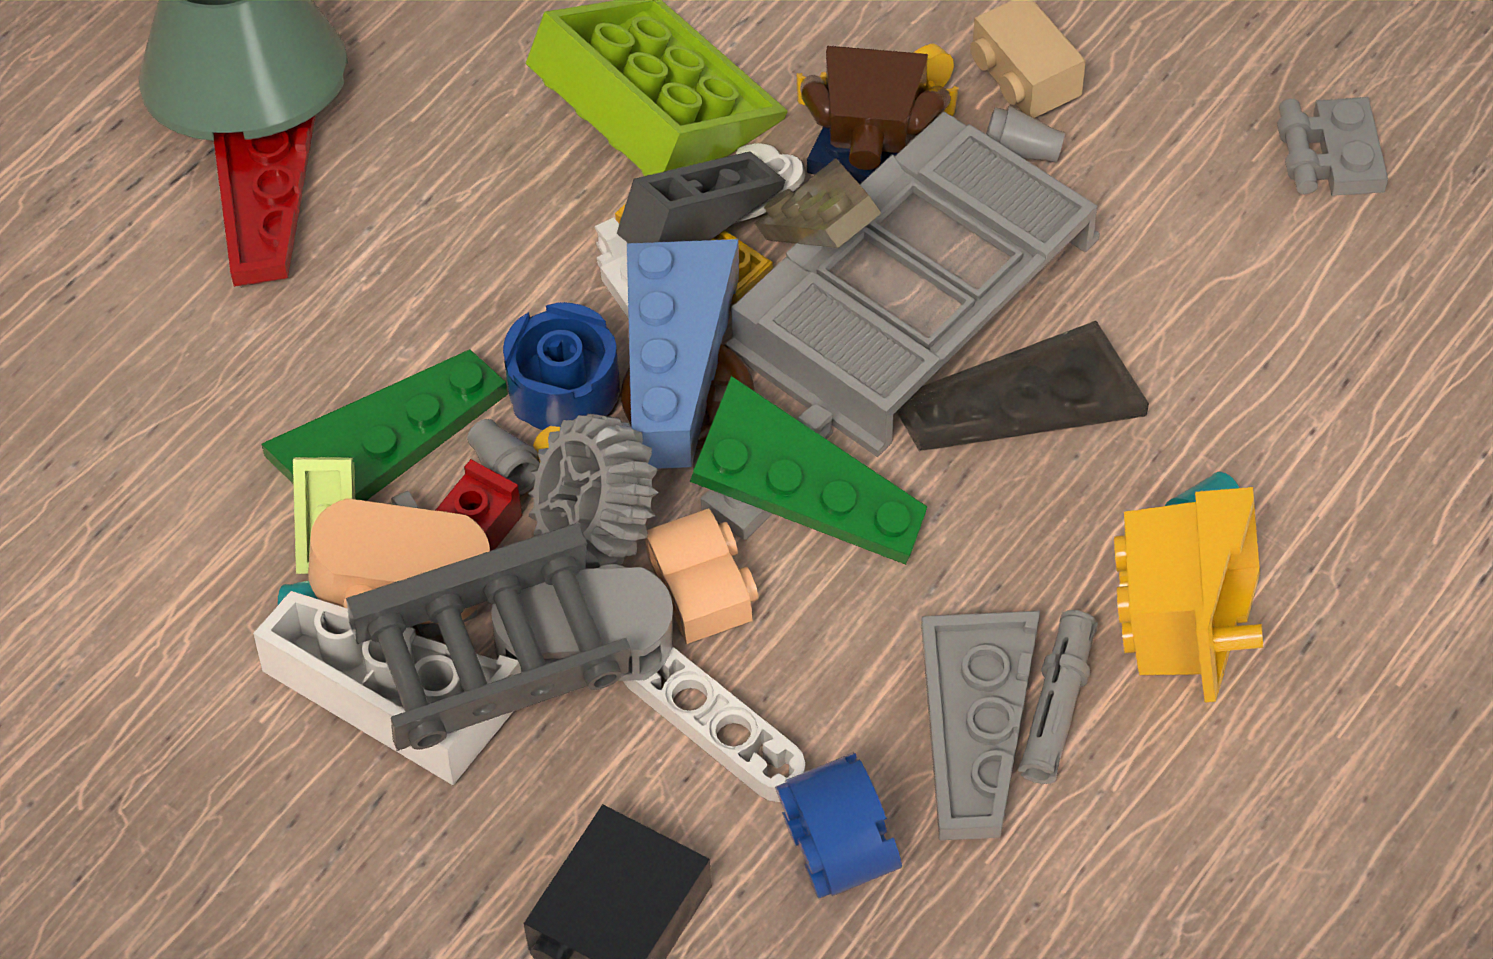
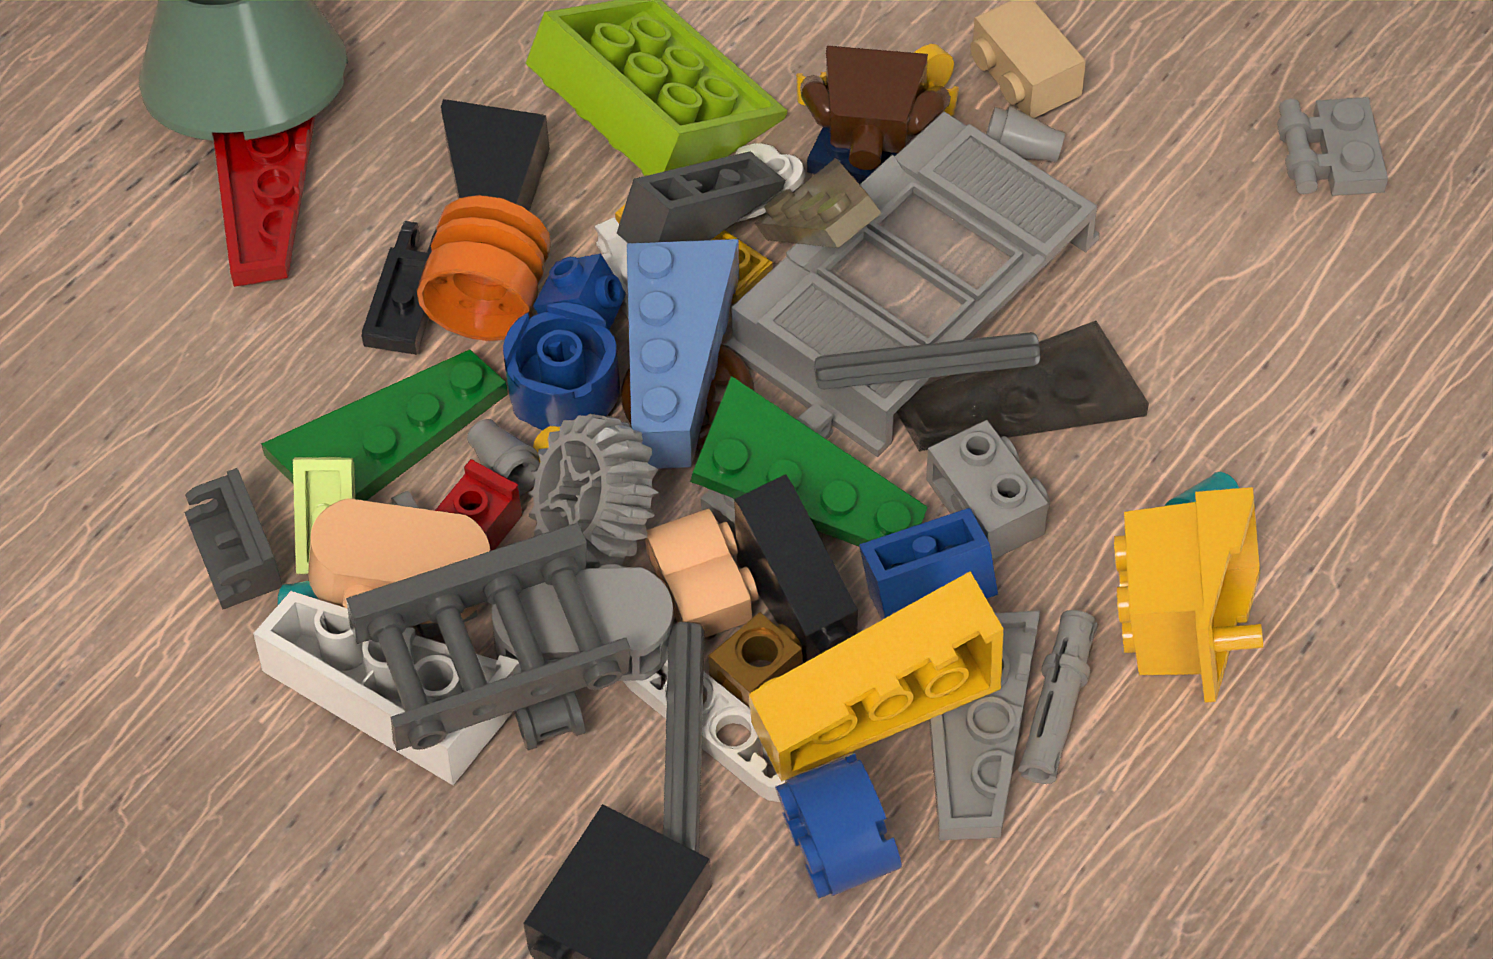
(231, 540): none -> dark grey hinge
(395, 316): none -> black hinge
(483, 267): none -> orange wheel
(495, 150): none -> black slope
(550, 719): none -> dark grey bush
(583, 282): none -> blue brick
(684, 734): none -> dark grey axle
(754, 641): none -> pearl gold brick
(793, 567): none -> black slope
(882, 680): none -> yellow wedge
(925, 561): none -> blue brick
(927, 360): none -> dark grey axle
(985, 475): none -> light grey brick

